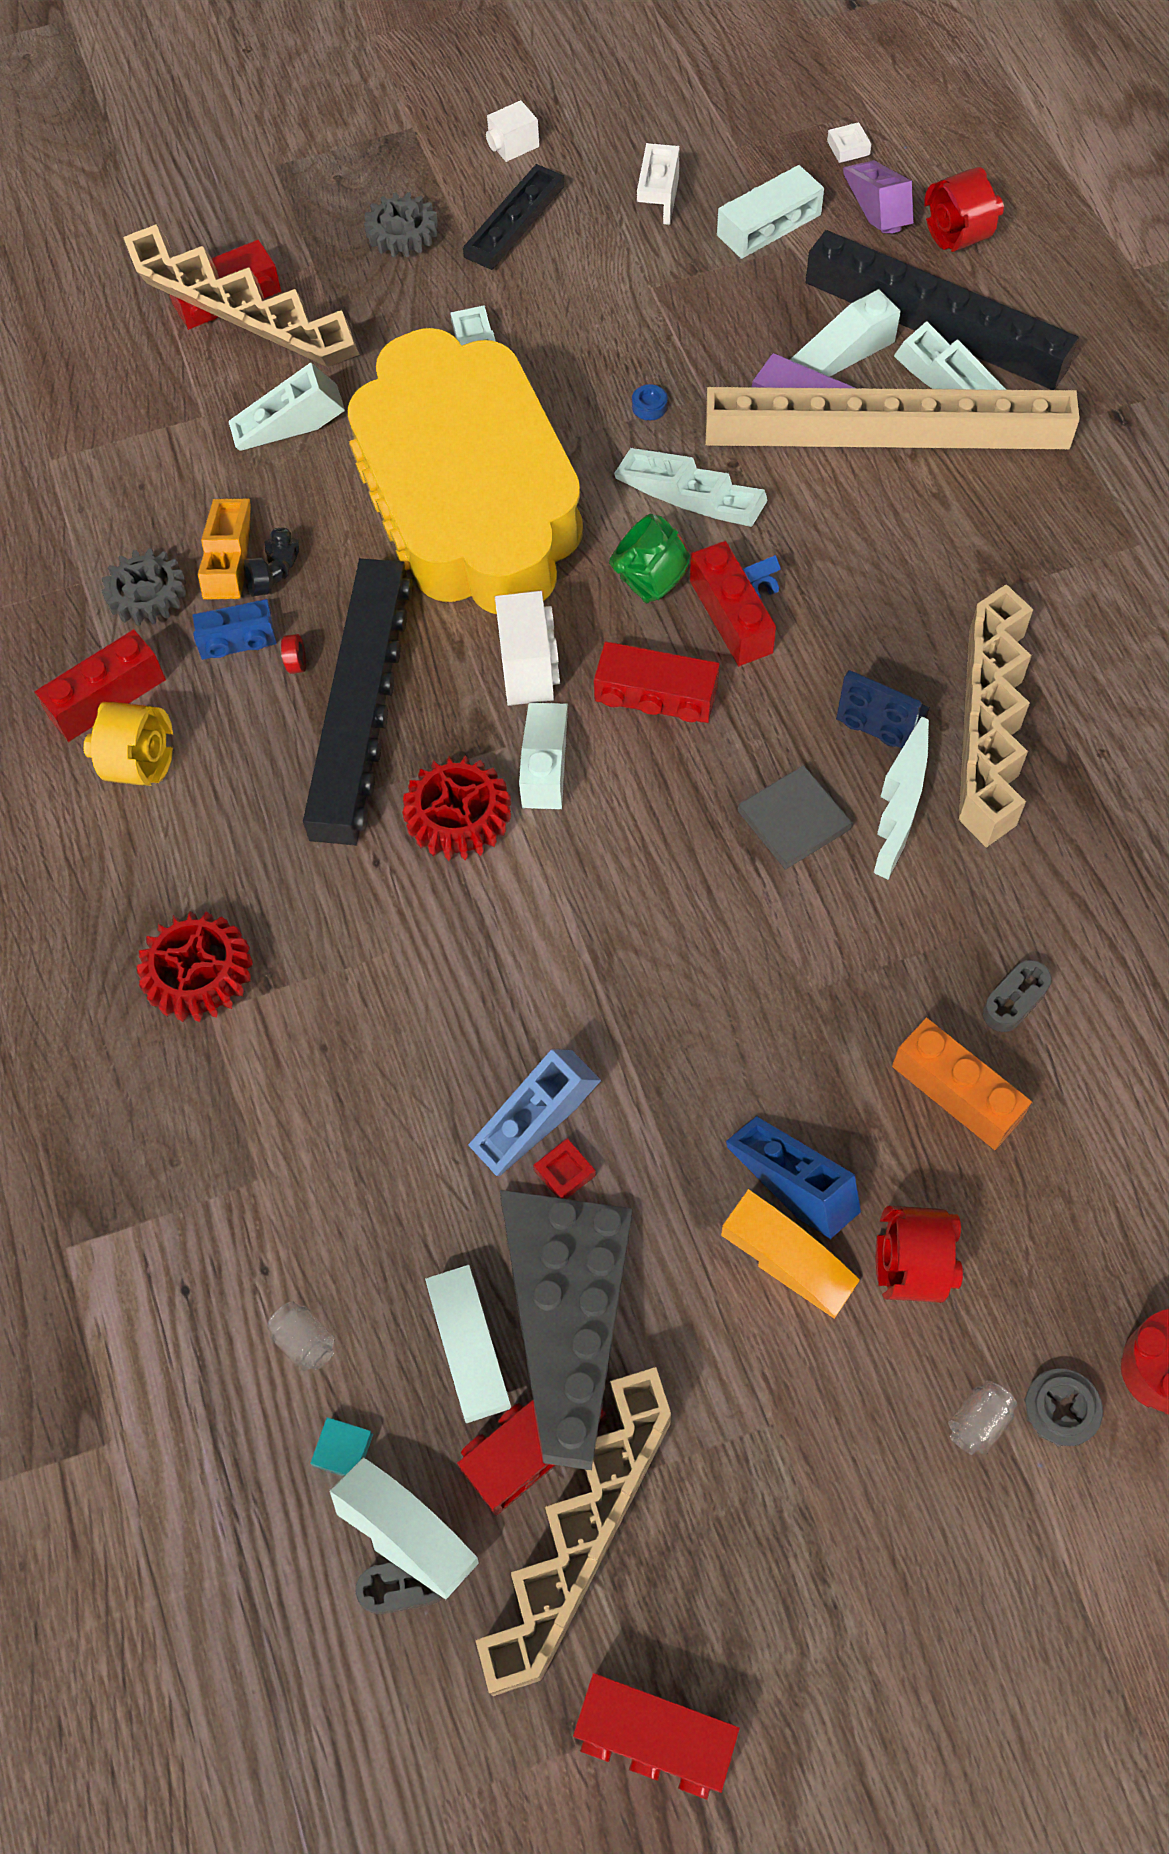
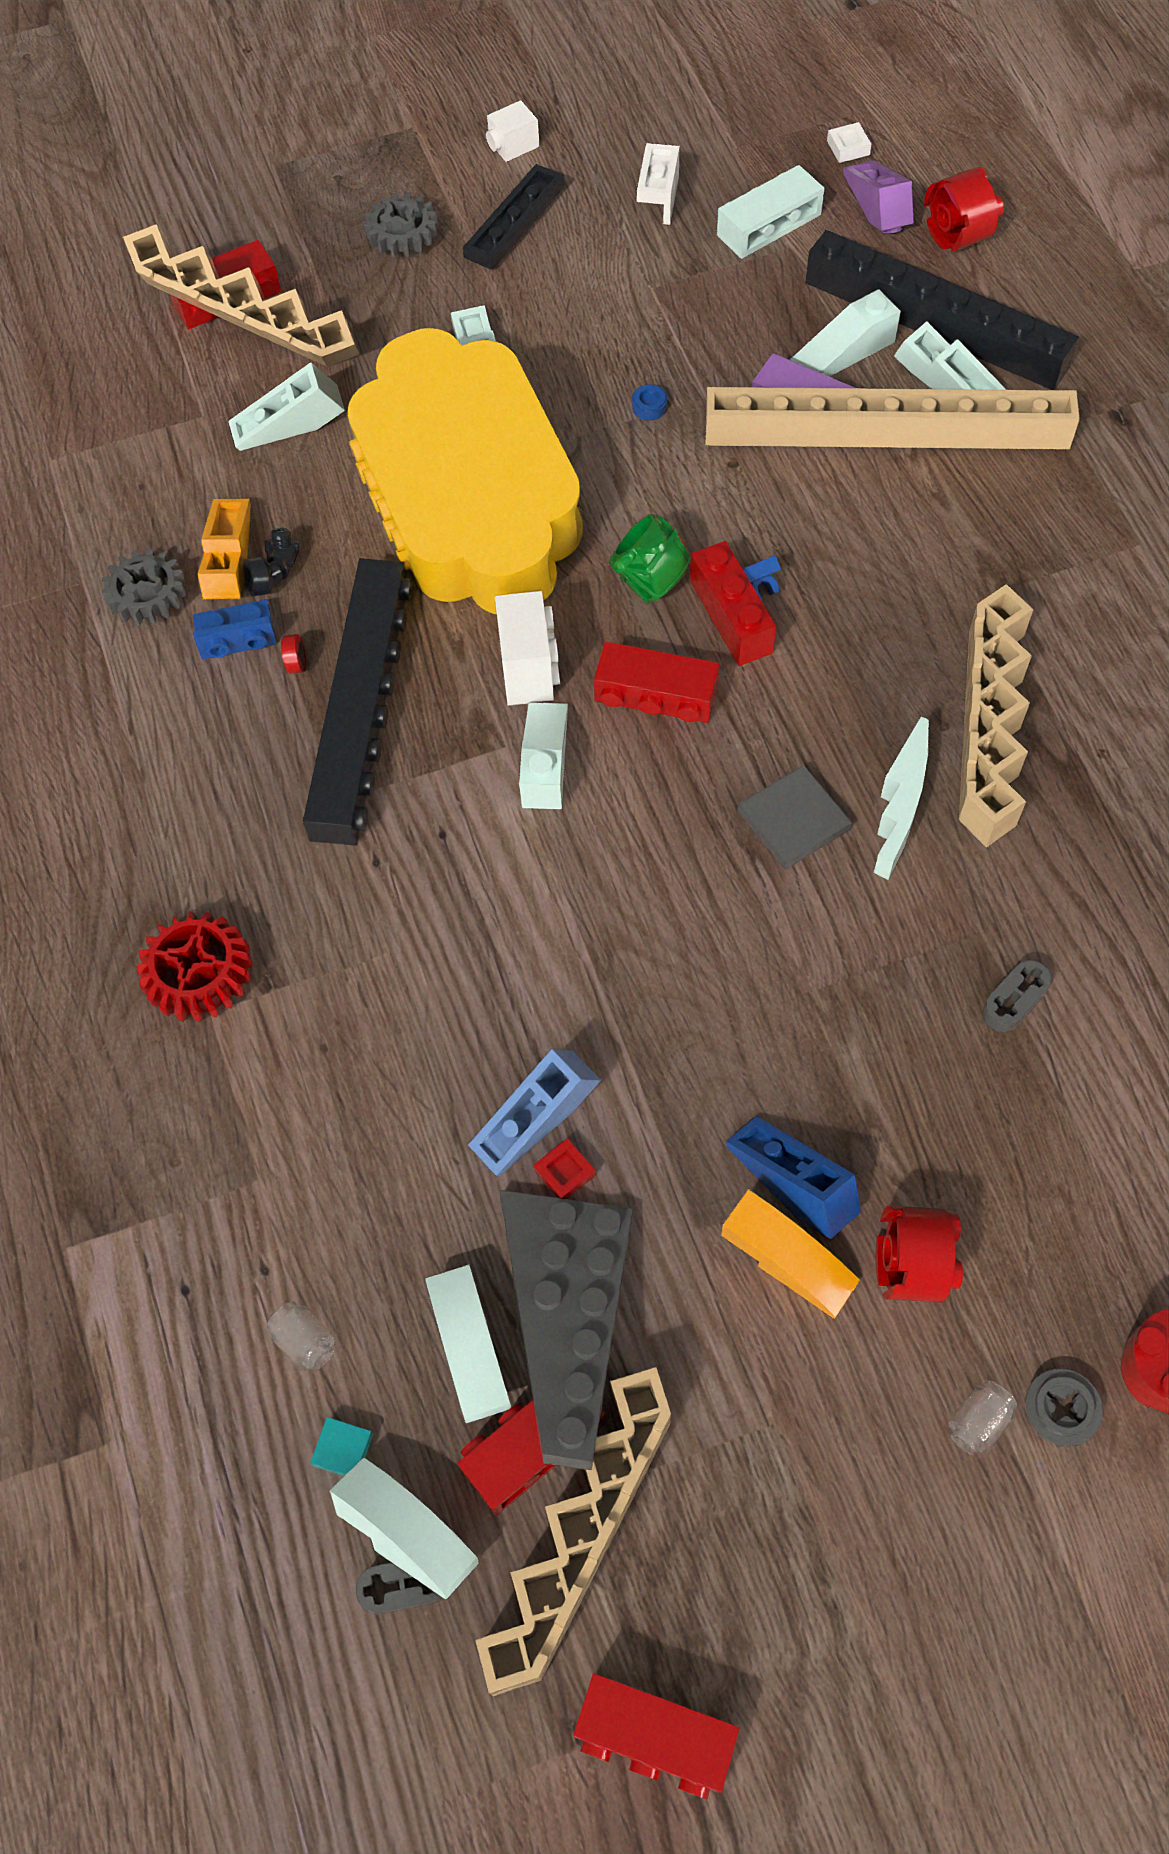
(112, 674): red brick -> none
(130, 743): yellow brick -> none
(445, 826): red gear -> none
(697, 490): light aqua slope -> none
(878, 710): dark blue bracket -> none
(961, 1083): orange brick -> none

